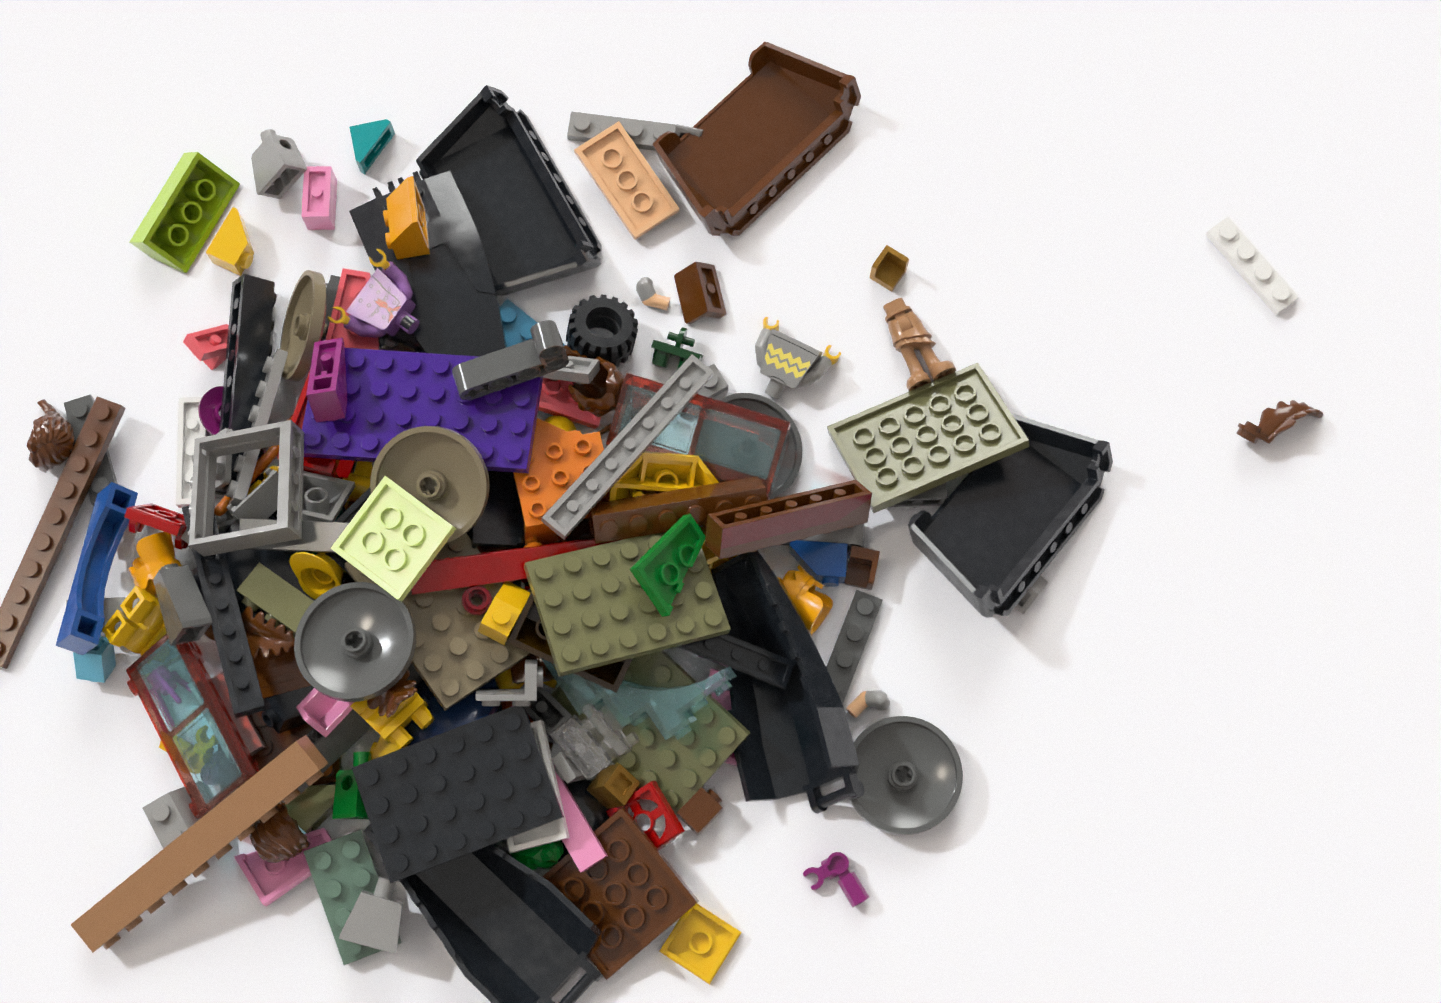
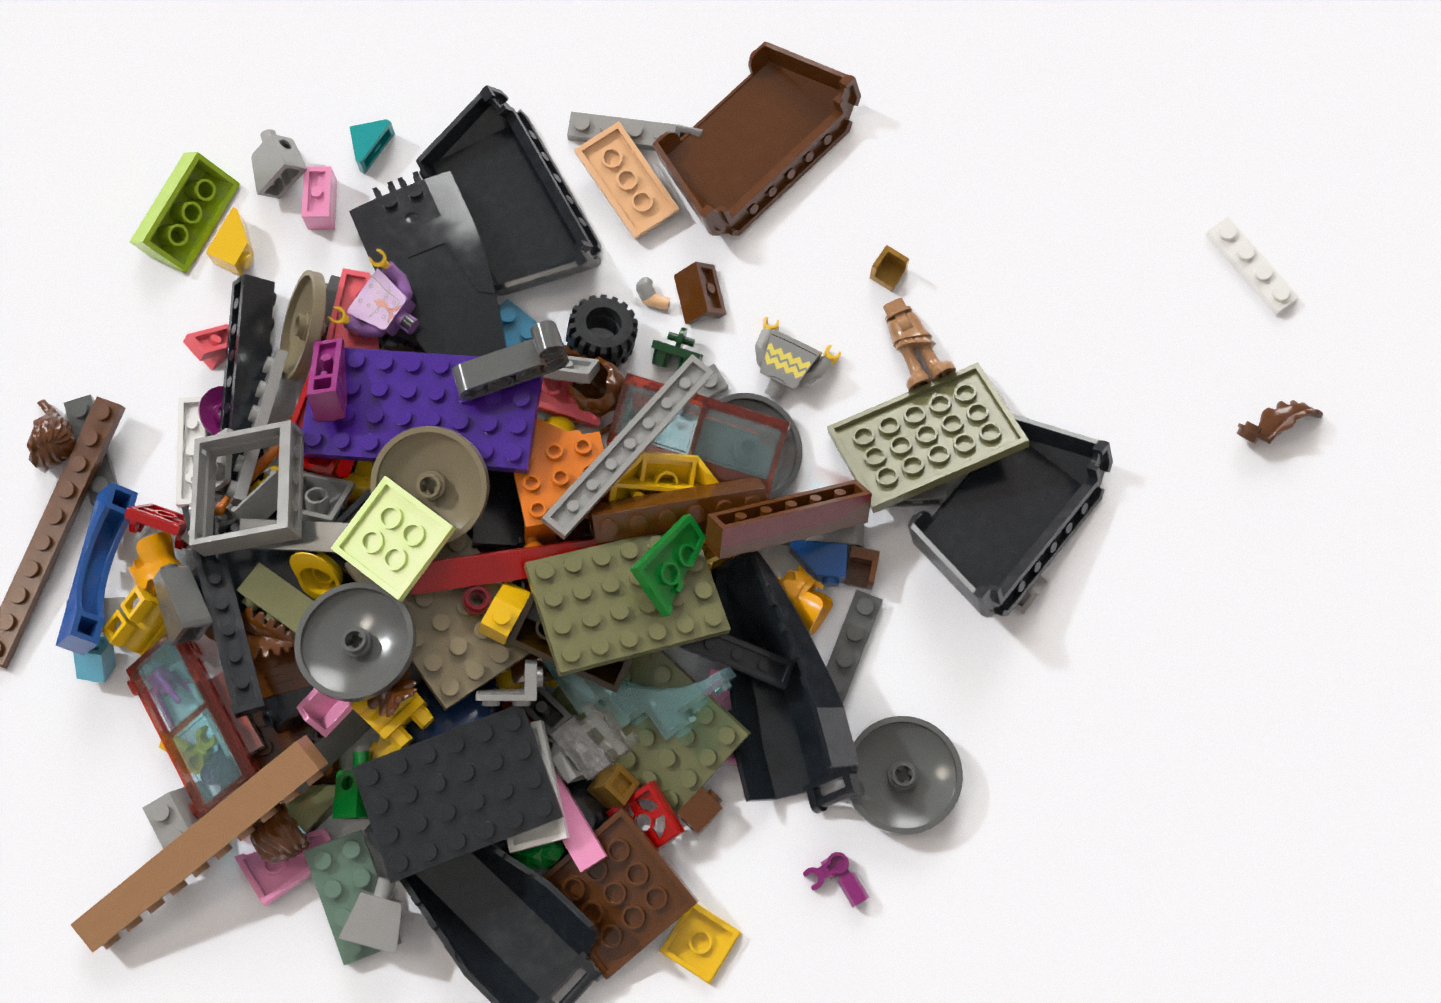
(406, 221): light orange slope -> none
(868, 699): arm -> none

